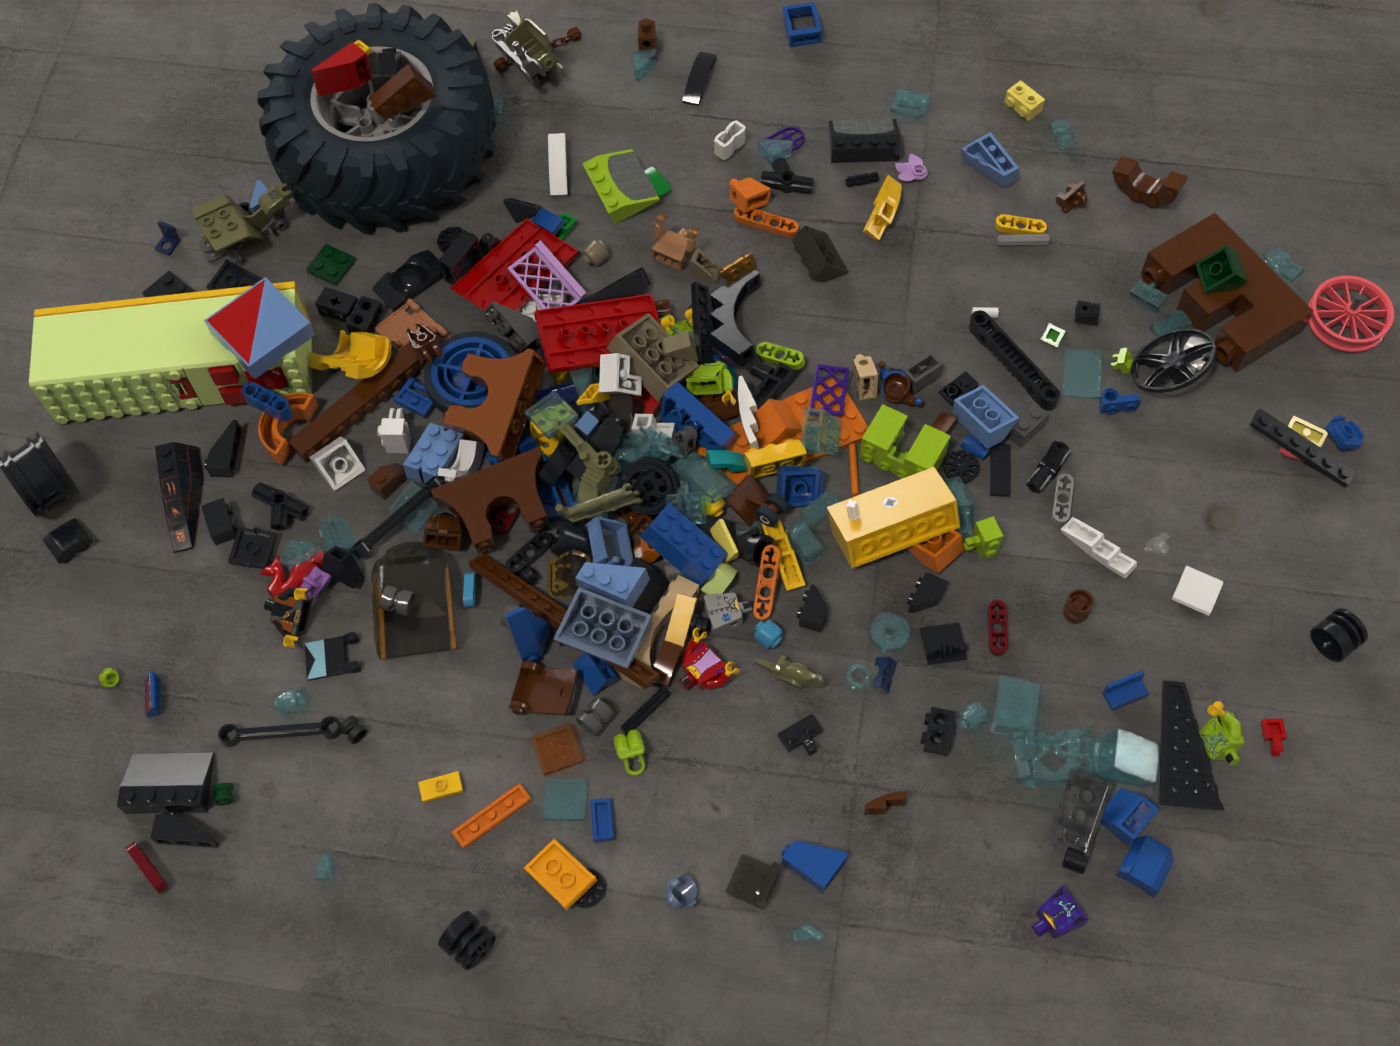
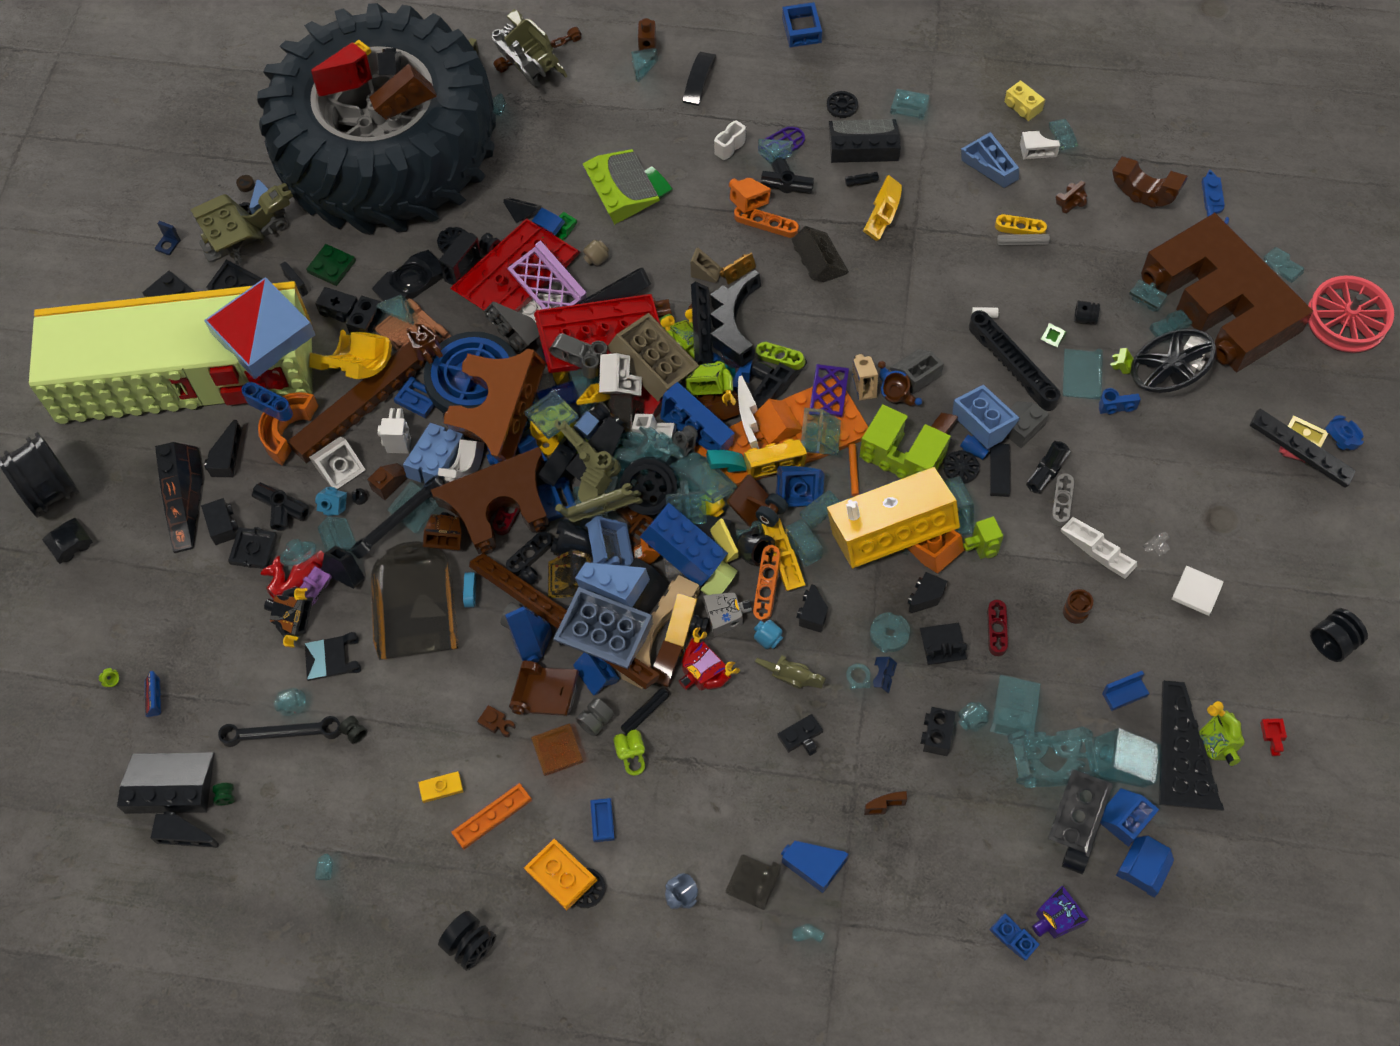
(147, 867): dark red beam -> none
(245, 183): none -> dark brown tile
(292, 276): none -> black tile
(331, 501): none -> dark azure brick
(362, 496): none -> black hinge
(397, 600): dark grey wheel -> none
(398, 308): none -> clear light blue slope
(494, 720): none -> reddish brown plate
(557, 165): white slope -> none
(565, 800): clear light blue tile -> none
(579, 353): none -> dark grey piece
(671, 247): medium nougat torso -> none
(680, 347): dark tan slope -> none
(745, 372): none -> blue slope
(842, 104): none -> black wheel
(912, 170): lavender plate -> none
(958, 387): black slope -> none
(1013, 937): none -> blue slope
(1036, 146): none -> white arch
(1213, 194): none -> blue plate
(1221, 271): dark green slope -> none

